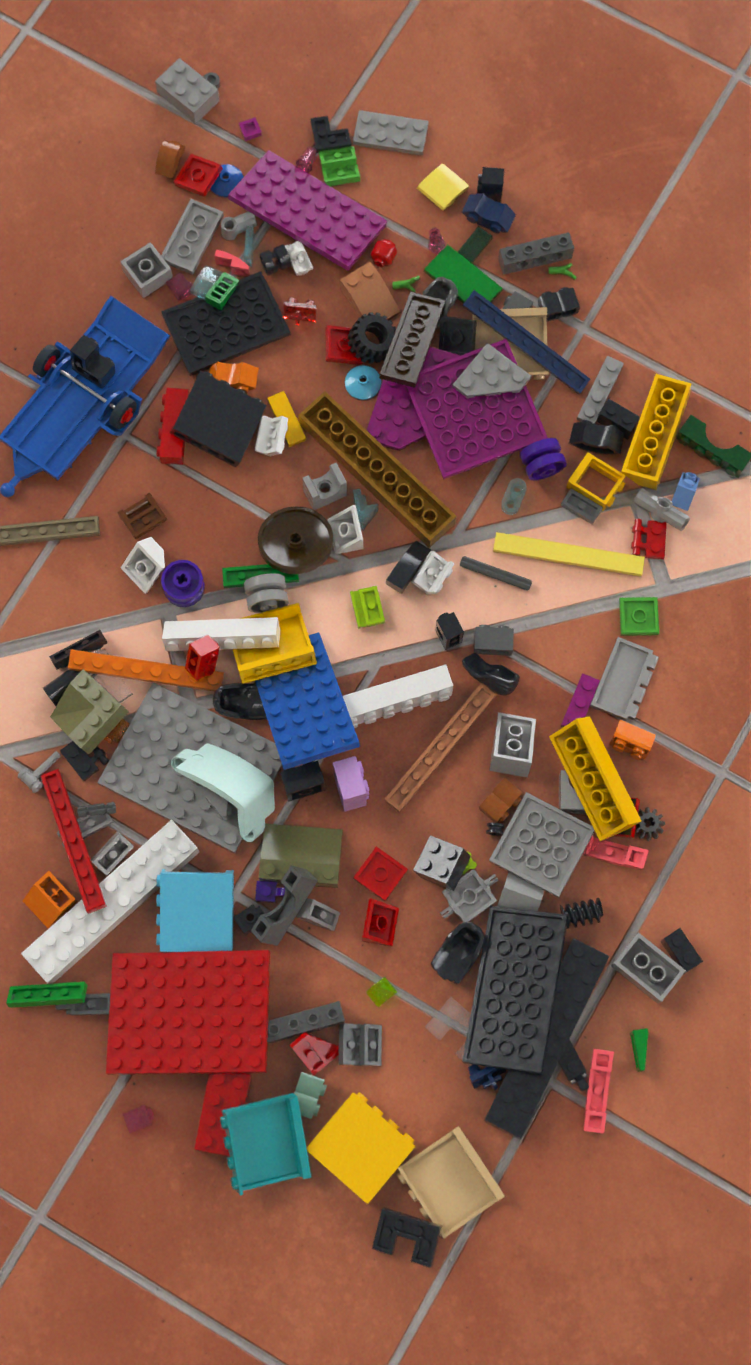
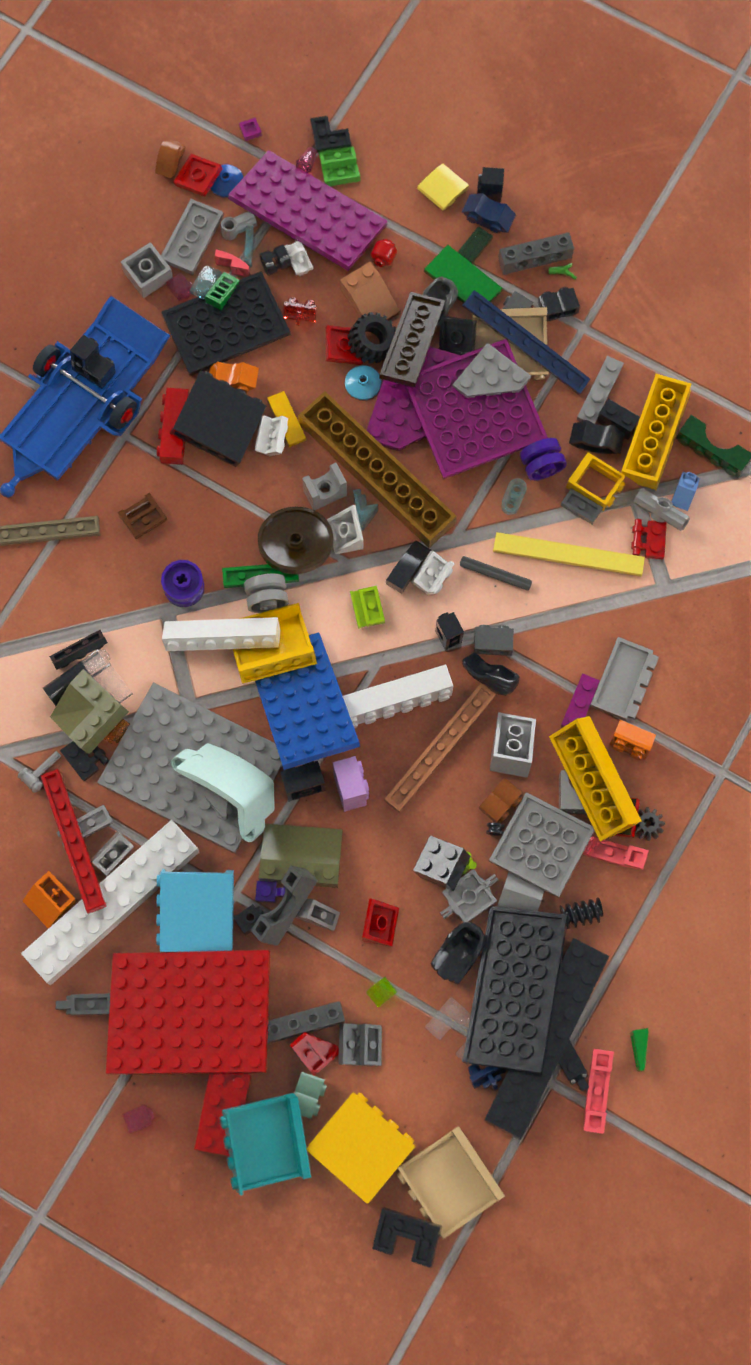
(46, 994): green plate -> none
(96, 809): dark grey axle -> none
(141, 670): orange plate -> none
(144, 563): white slope -> none
(187, 91): light grey brick -> none
(202, 657): red brick -> none
(213, 78): dark grey tile -> none
(239, 701): black hair -> none
(380, 873): red plate -> none
(390, 132): light grey plate -> none
(405, 283): bright green bar -> none
(436, 242): clear pink cone -> none
(638, 616): bright green tile -> none
(648, 968): light grey brick -> none
(681, 950): black brick -> none

